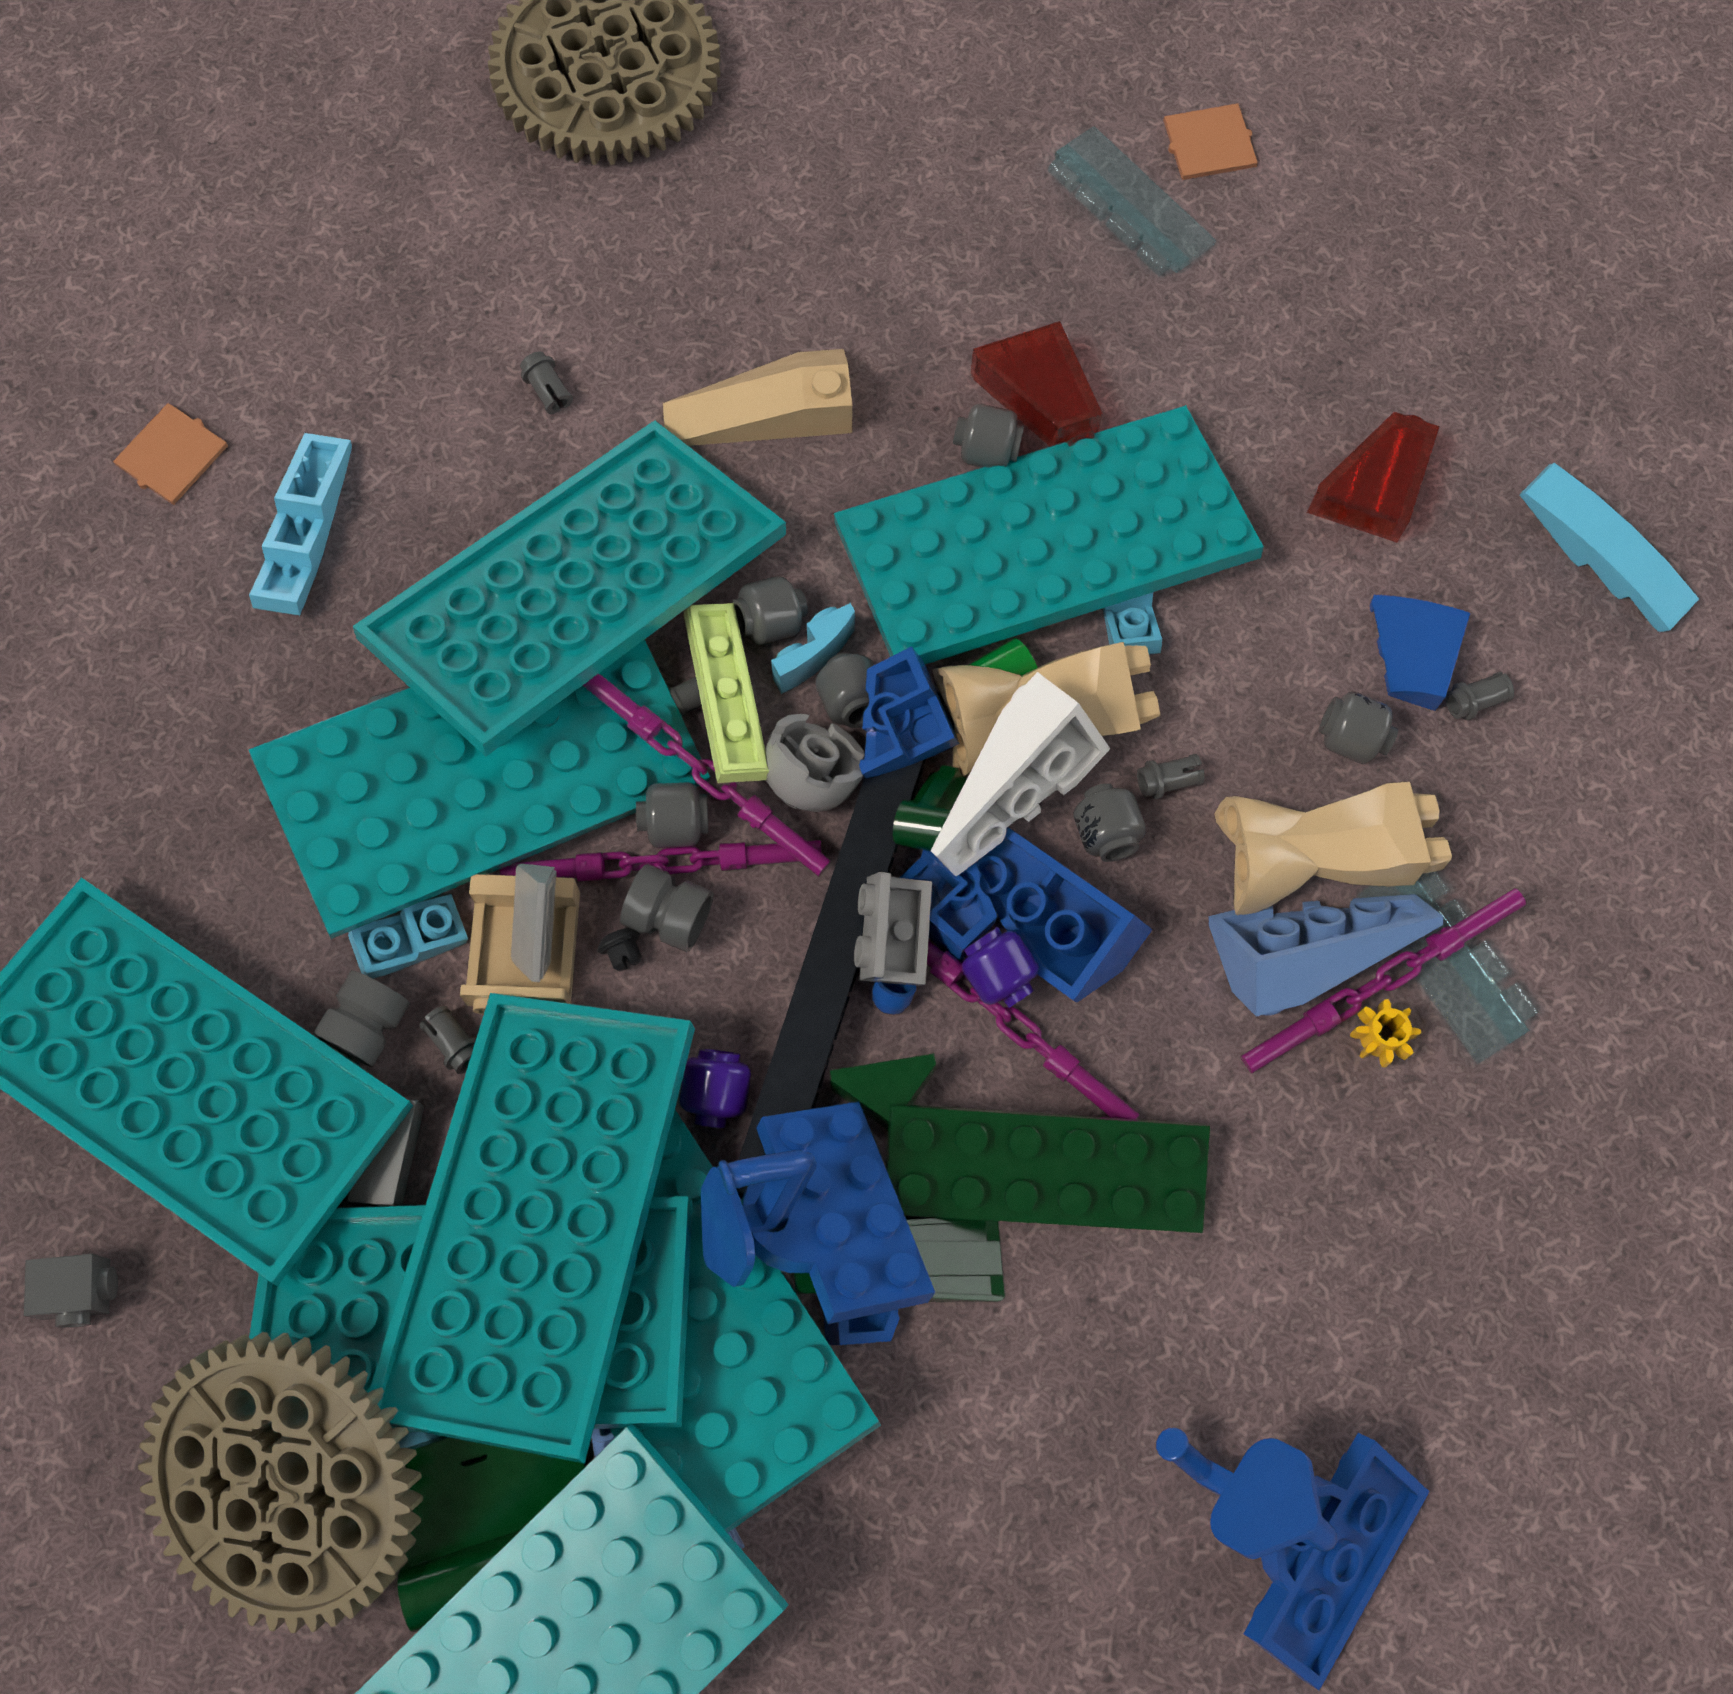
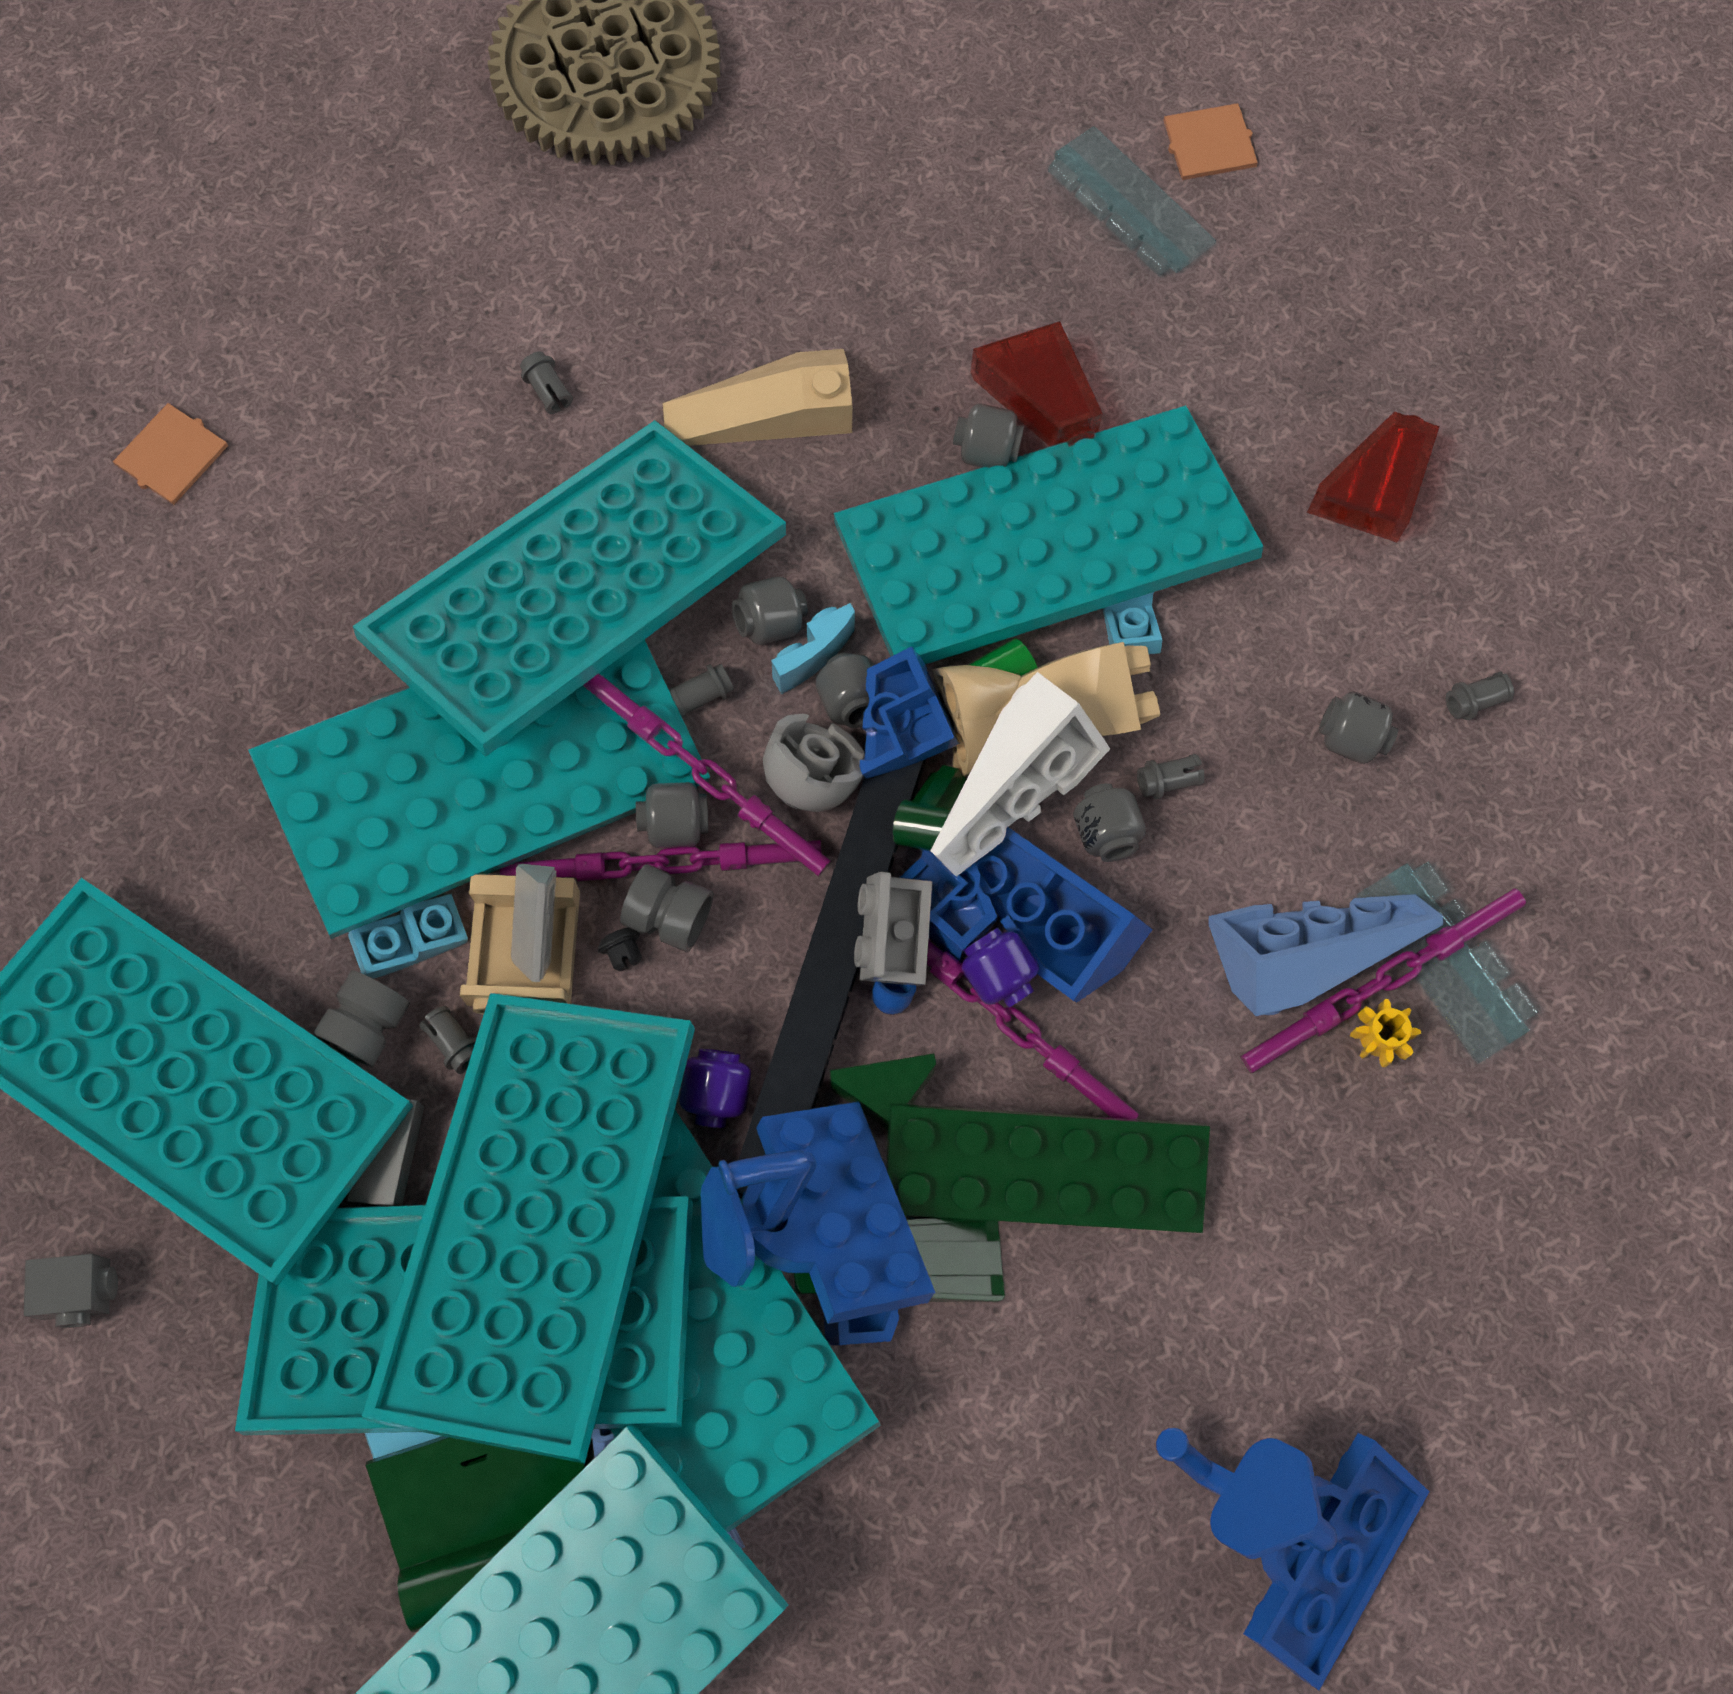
(270, 1487): dark tan gear -> none
(302, 524): medium azure slope -> none
(726, 693): yellowish green tile -> none
(1353, 841): tan hips -> none
(1418, 647): blue slope -> none
(1612, 547): medium azure slope -> none

